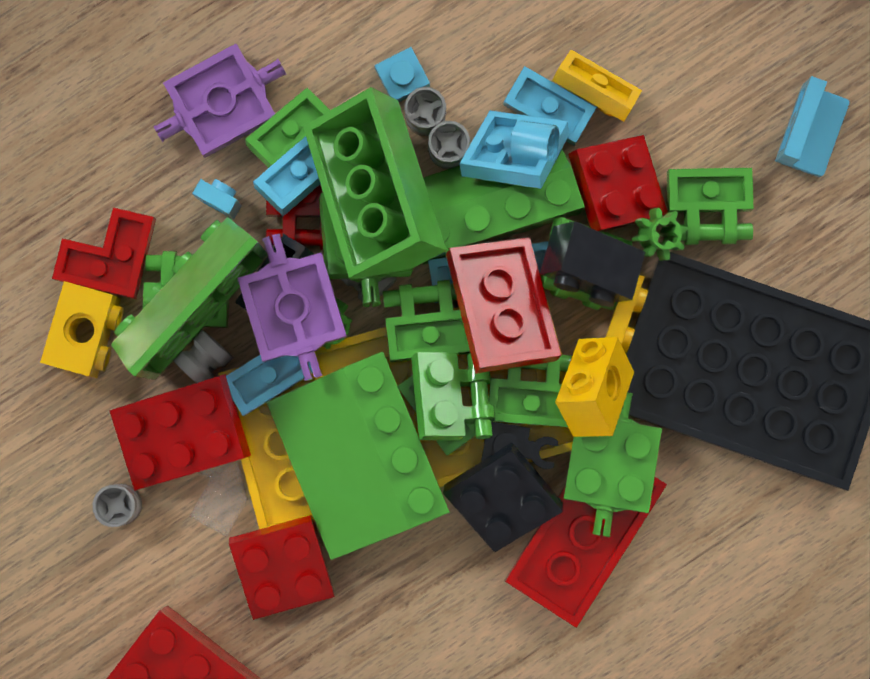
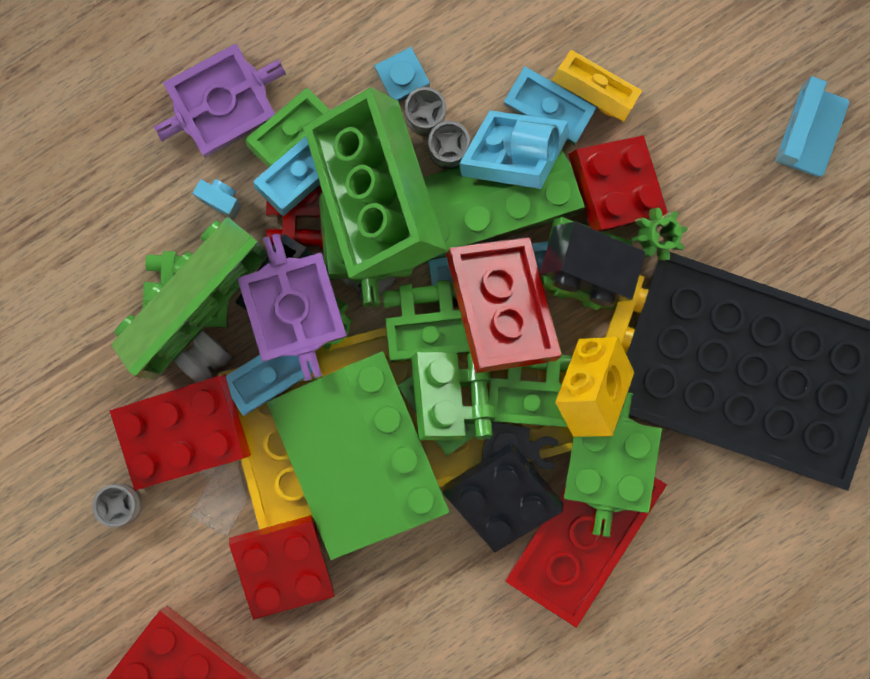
(73, 307): yellow brick -> none
(117, 265): red plate -> none
(711, 191): bright green plate -> none

